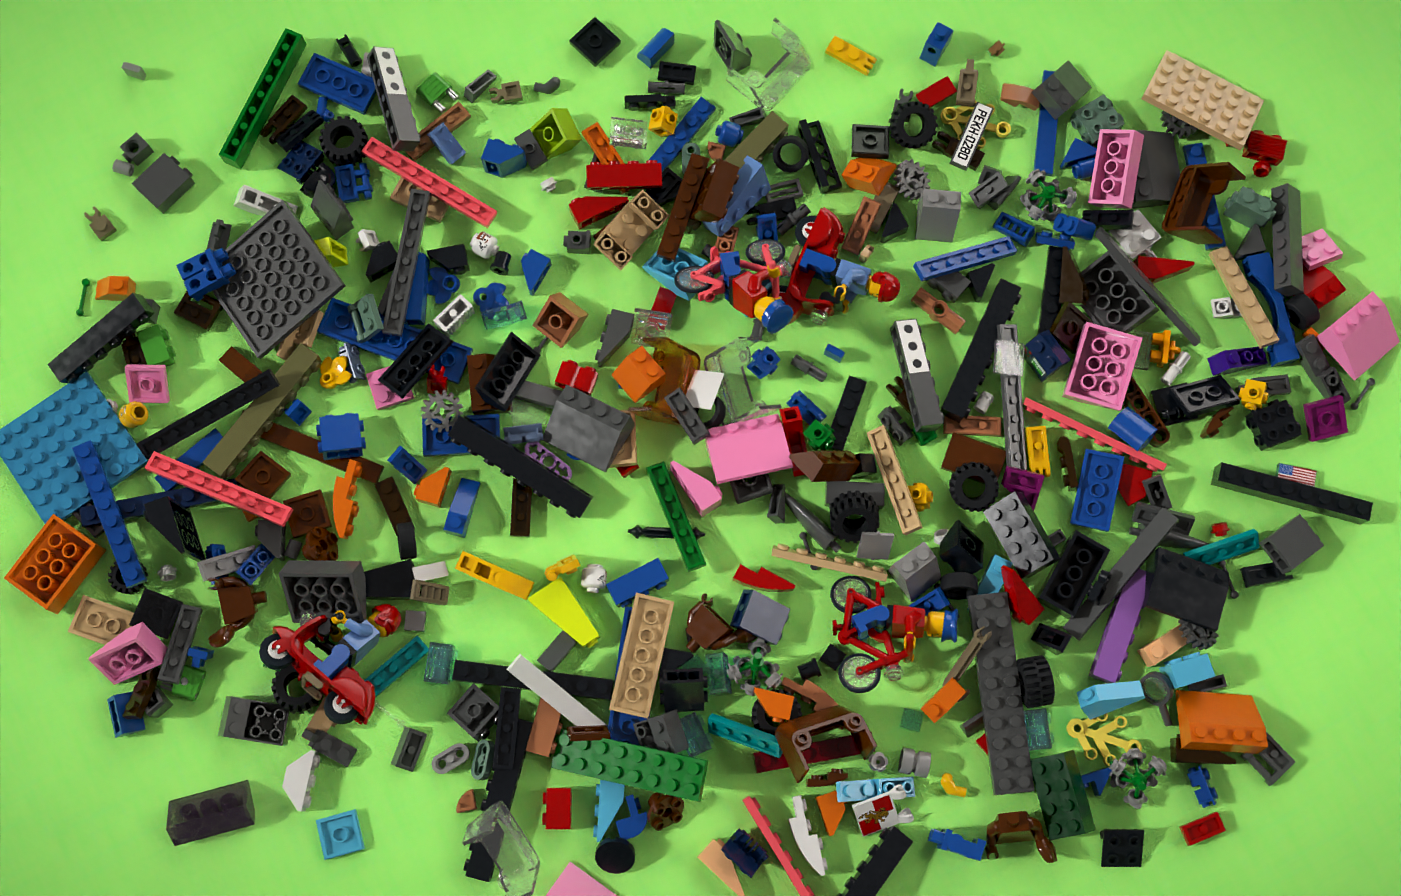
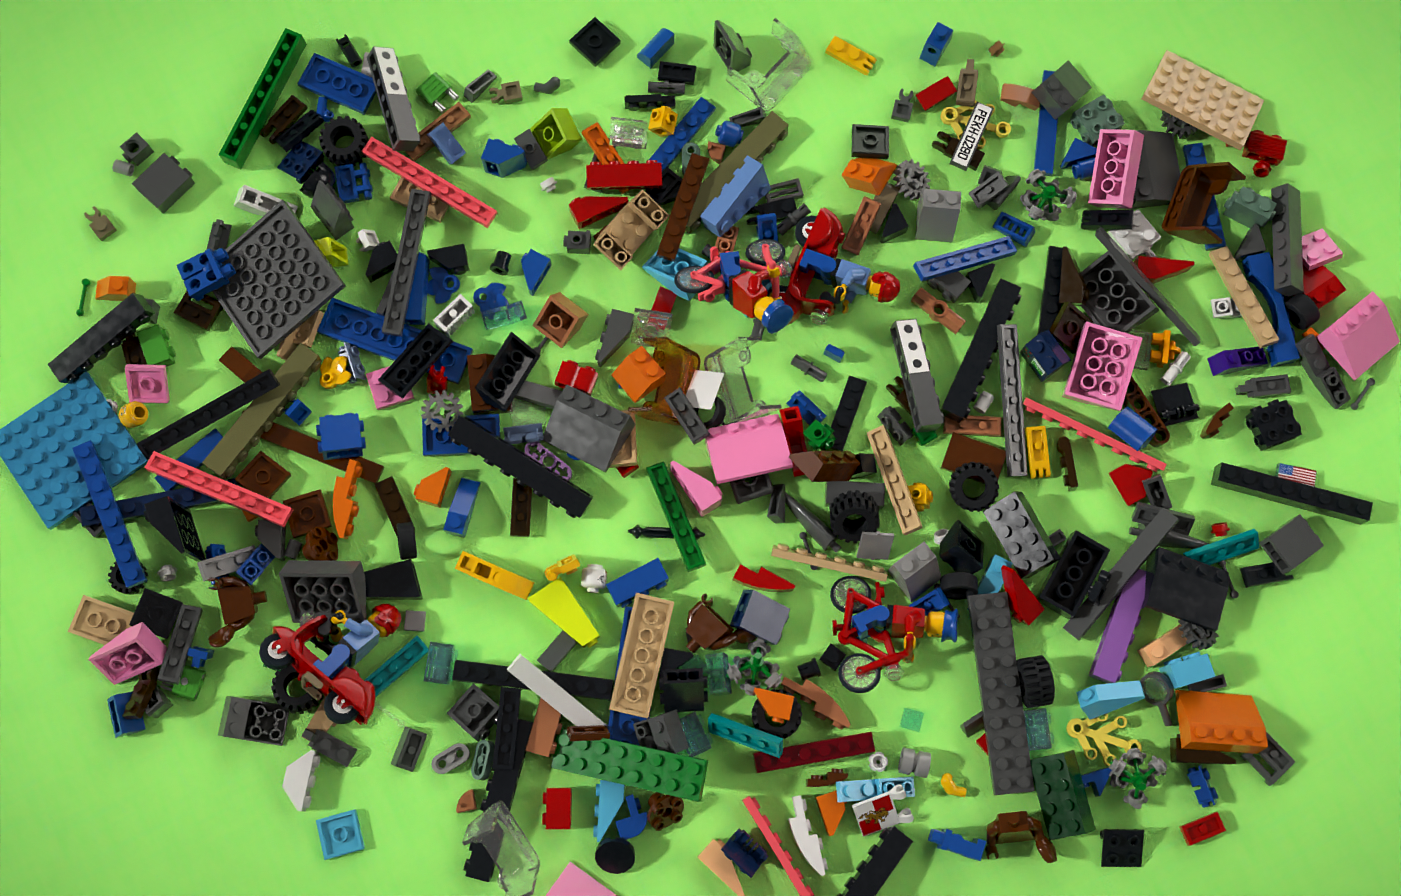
(55, 564): orange slope -> none
(134, 70): tile -> none
(210, 813): slope -> none
(369, 315): sand green plate -> none
(407, 465): blue slope -> none
(430, 571): white sticker -> none
(430, 592): dark tan slope -> none
(484, 245): white head -> none
(715, 192): reddish brown slope -> none
(763, 362): blue brick -> none
(777, 157): black tyre -> none
(796, 735): reddish brown windscreen -> none
(815, 157): black fence -> none
(865, 254): tan tile -> none
(928, 124): black tyre -> none
(943, 700): orange slope -> none
(967, 657): dark tan piece -> none
(1008, 358): clear piece -> none
(1023, 481): magenta wing -> none
(1047, 237): blue plate -> none
(1051, 638): black slope -> none
(1074, 226): blue brick -> none
(1097, 490): blue plate -> none
(1204, 396): black tile -> none
(1255, 388): yellow brick -> none
(1325, 418): magenta plate -> none

